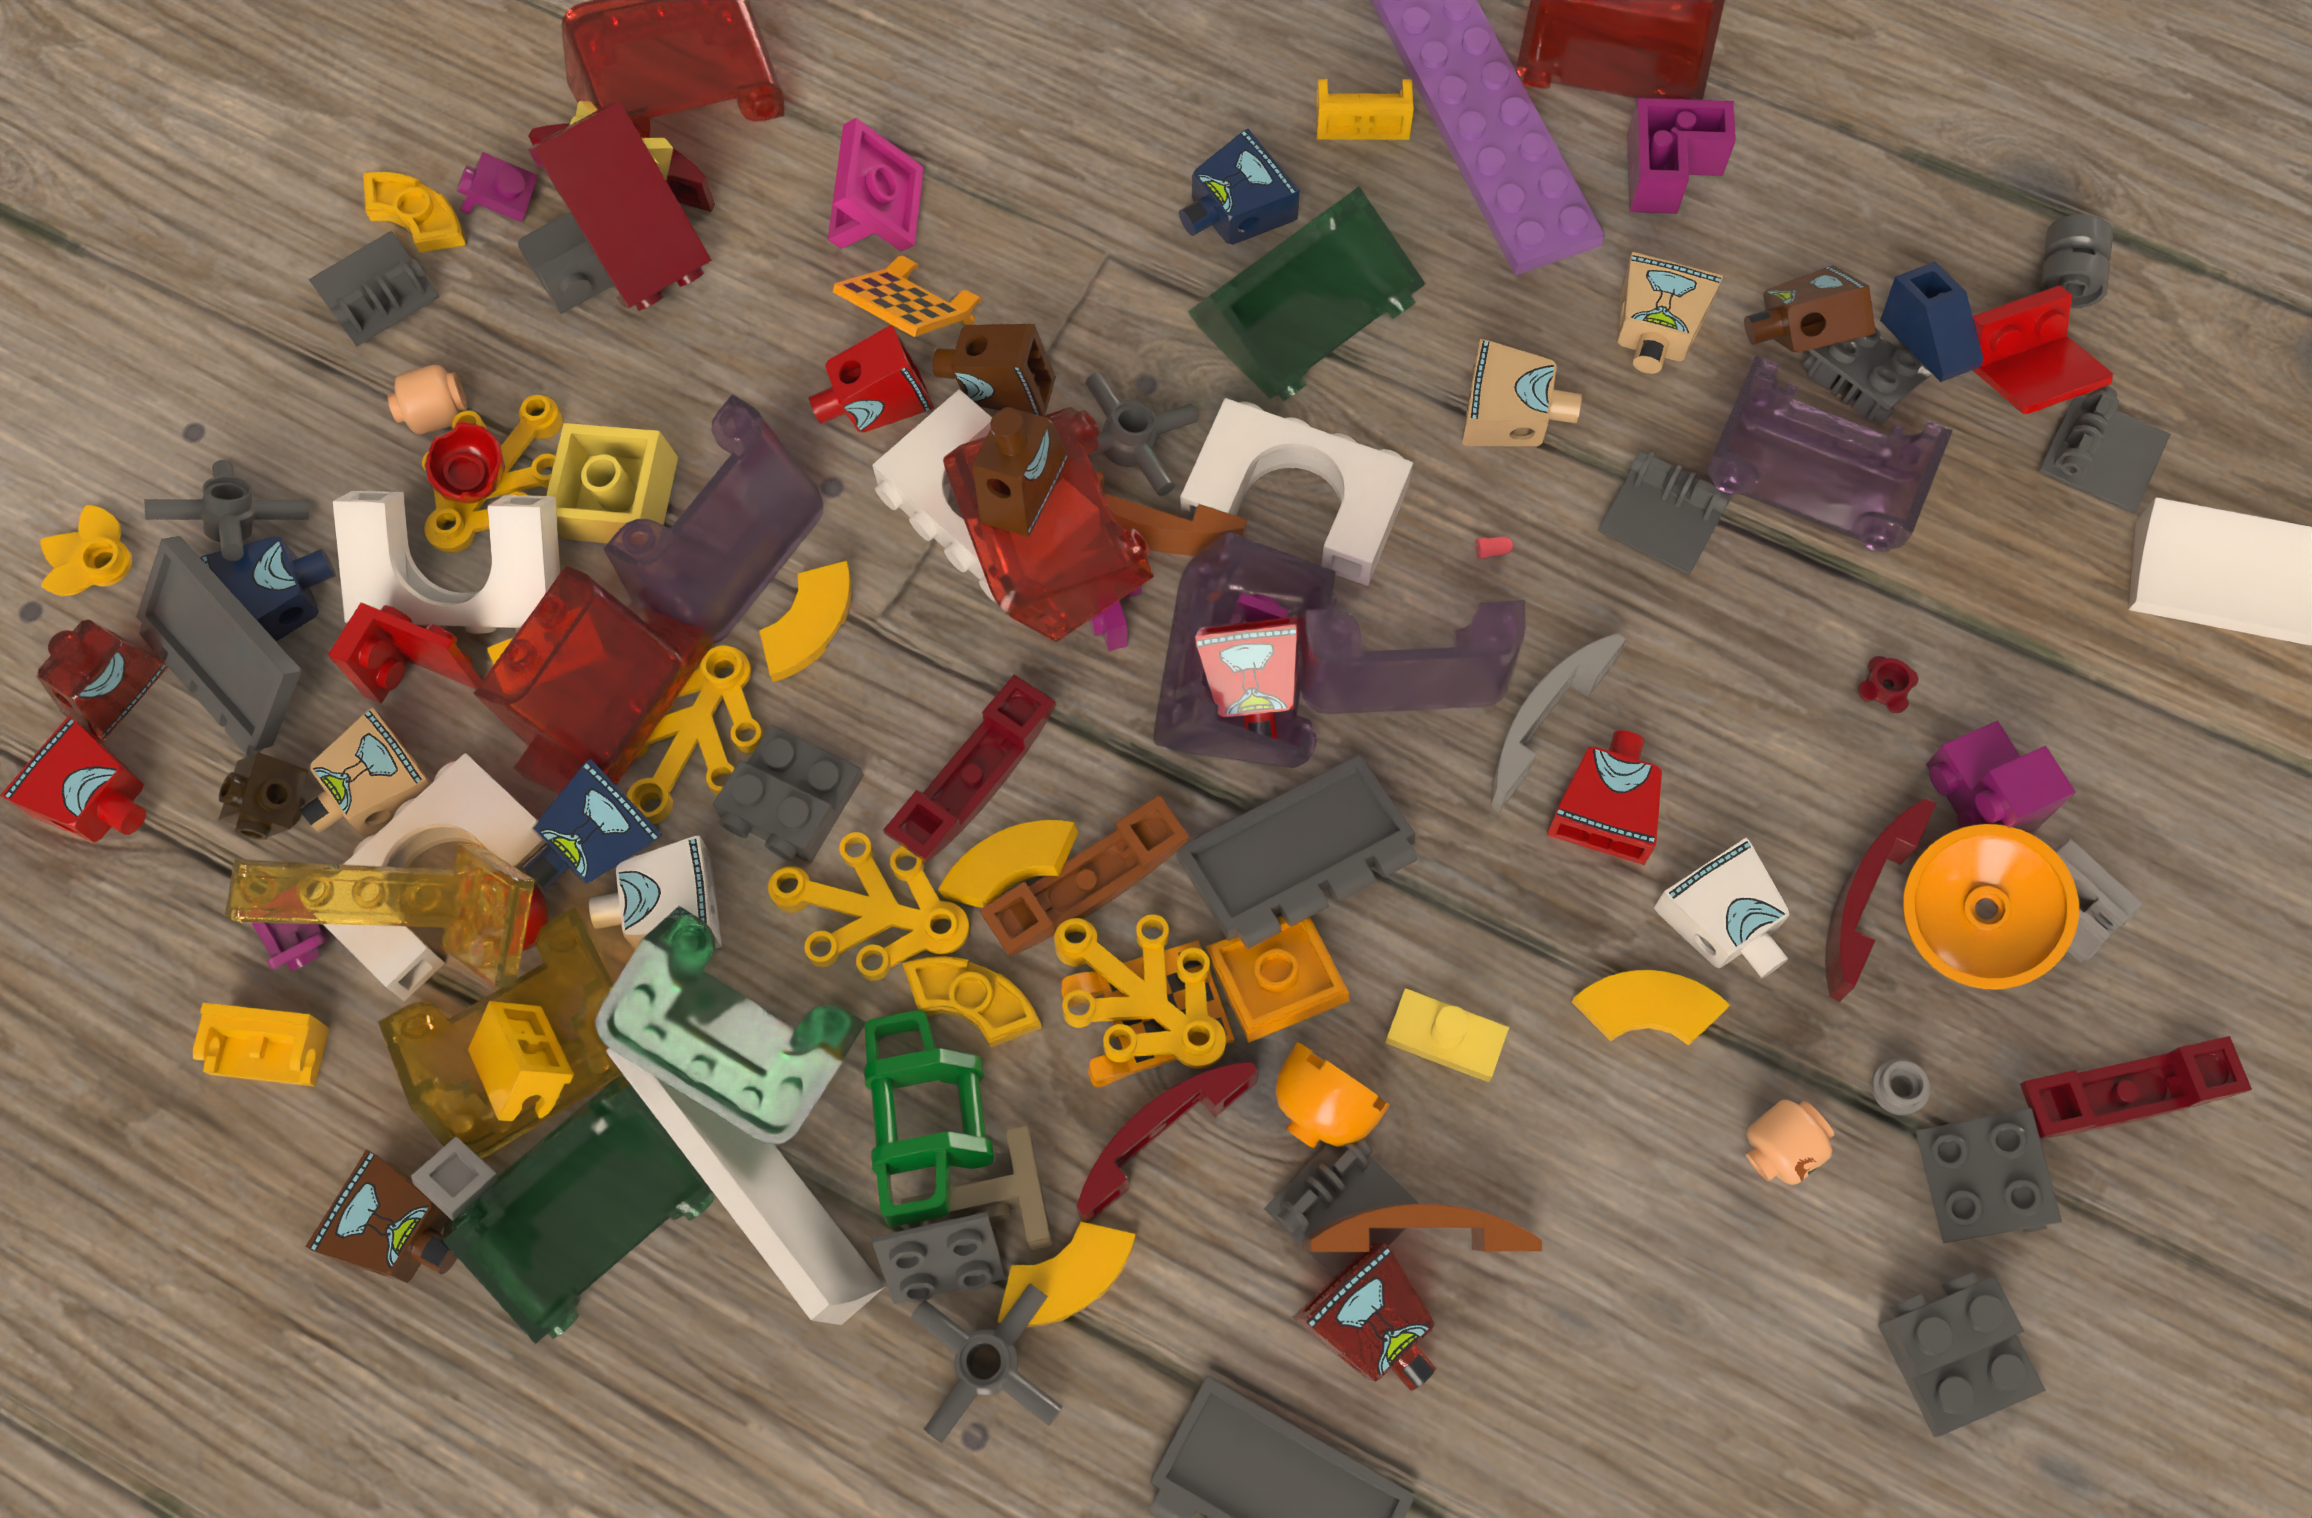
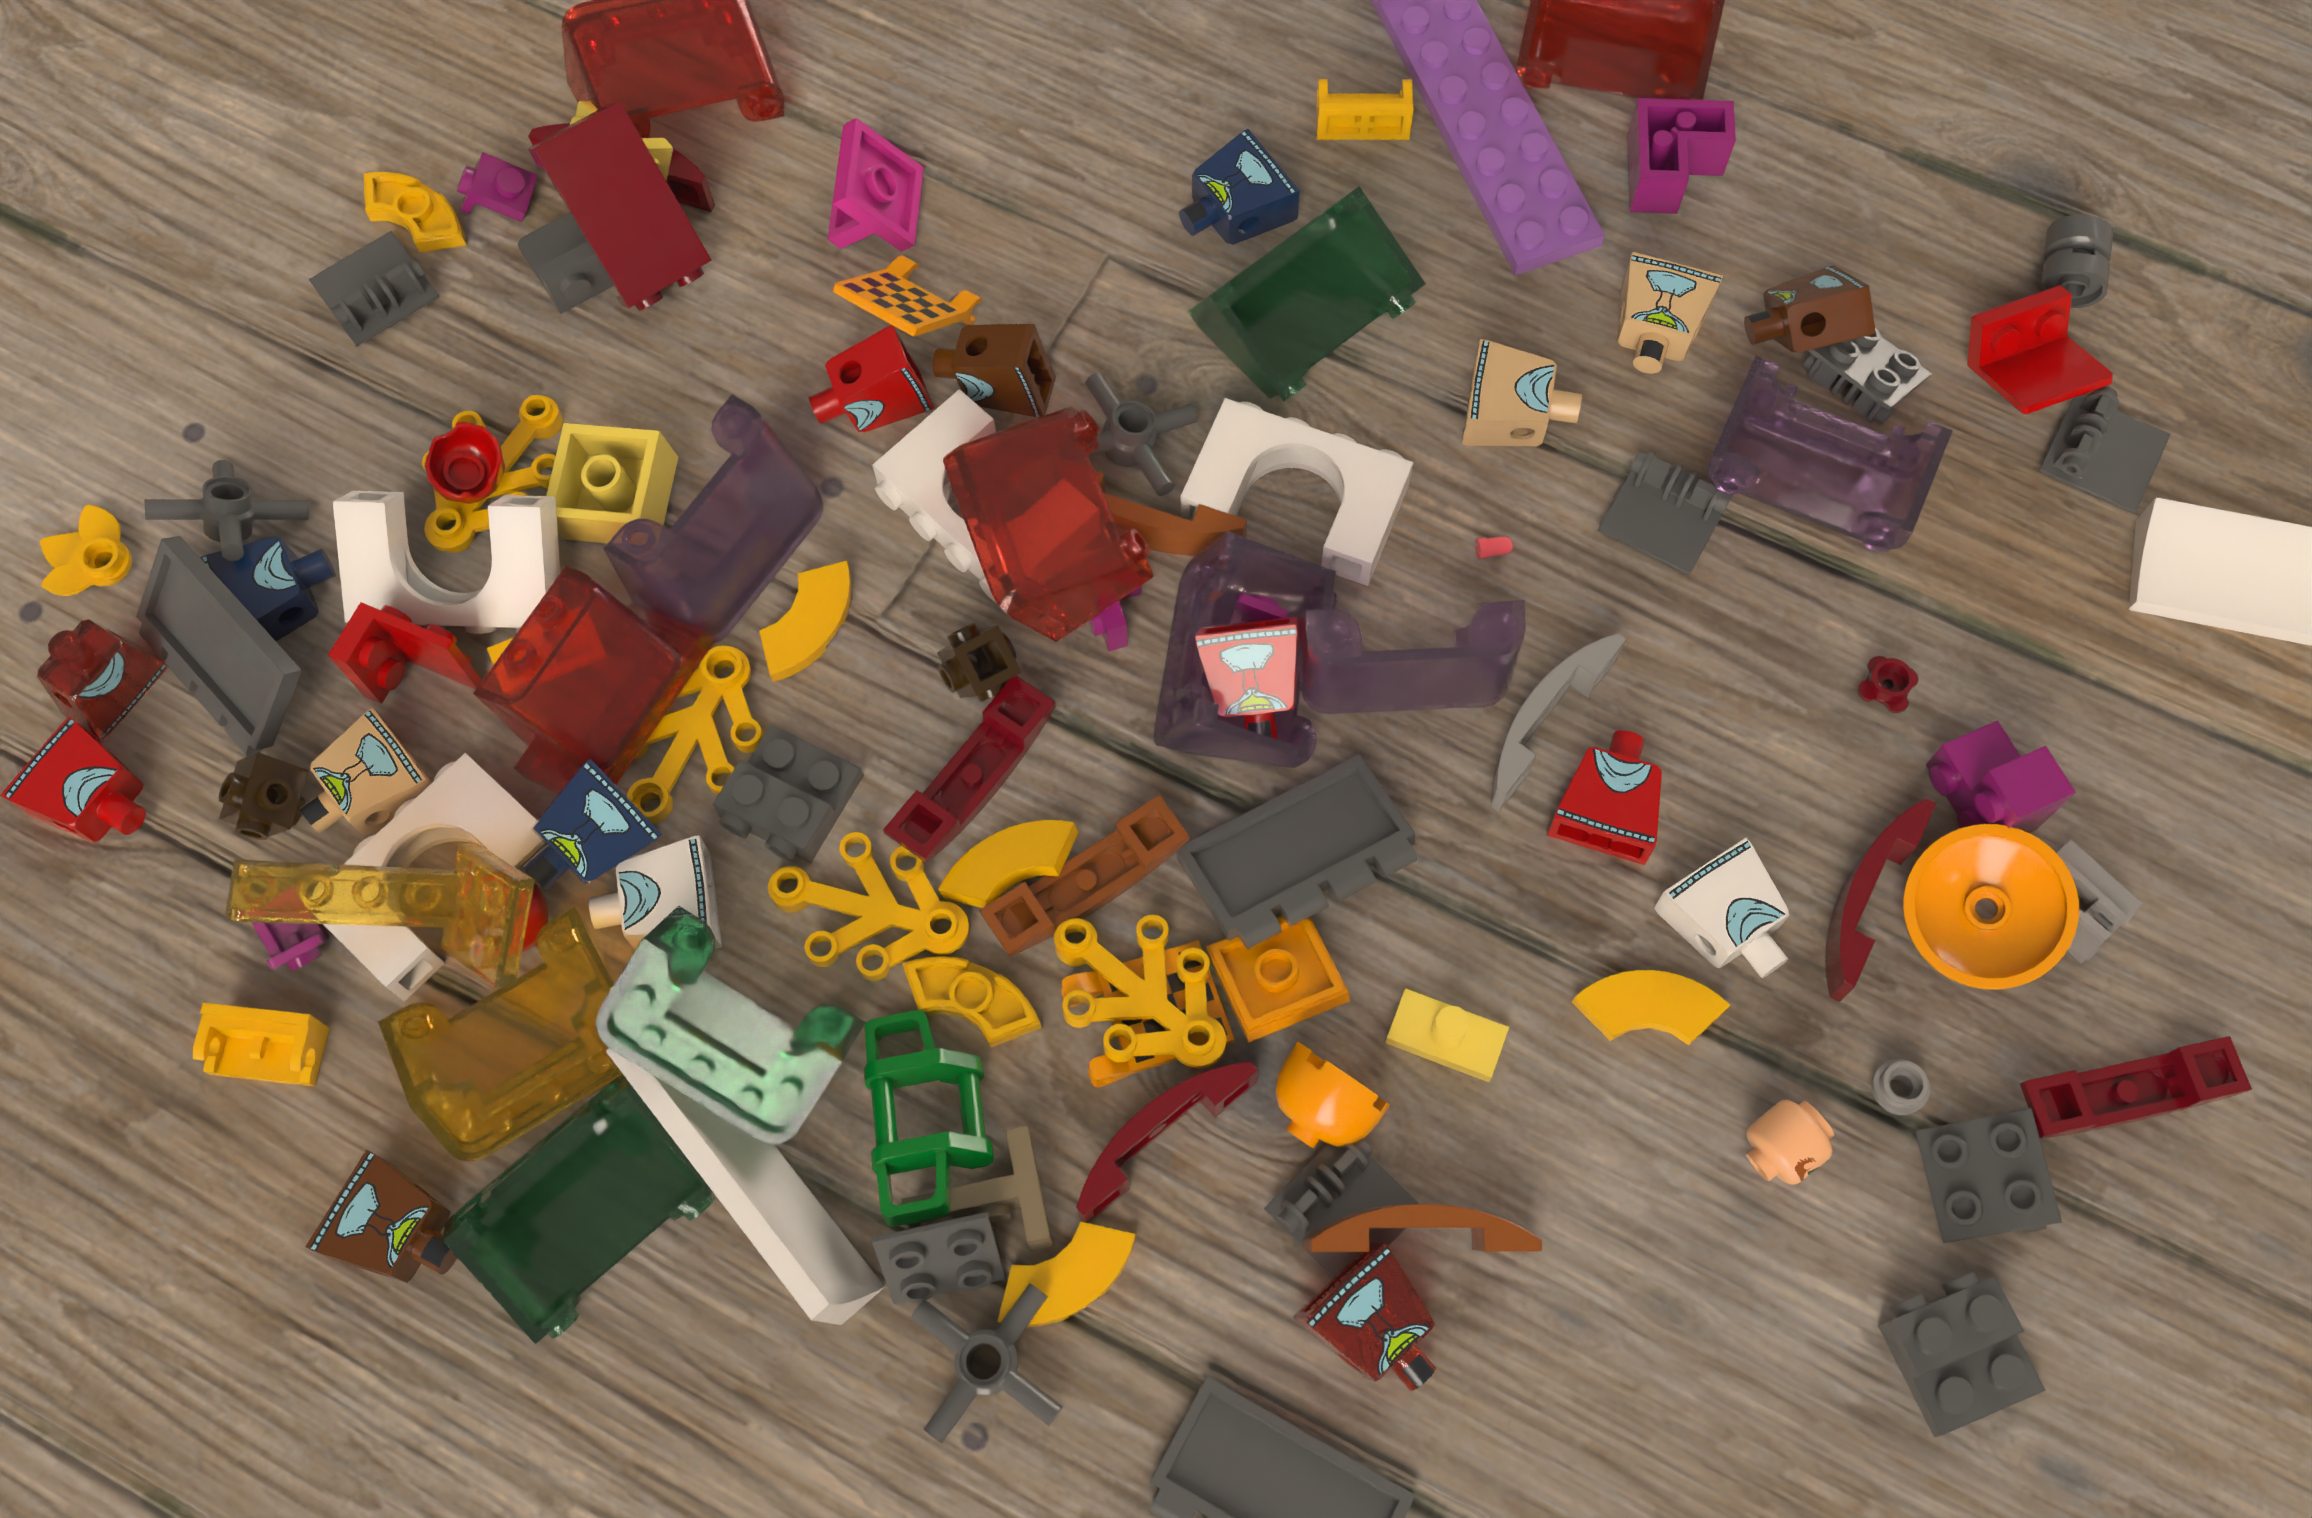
(427, 399): light nougat head -> none
(454, 1178): light grey tile -> none
(518, 1058): yellow hinge -> none
(994, 662): none -> dark brown brick
(1017, 469): reddish brown torso -> none
(1933, 321): dark blue slope -> none

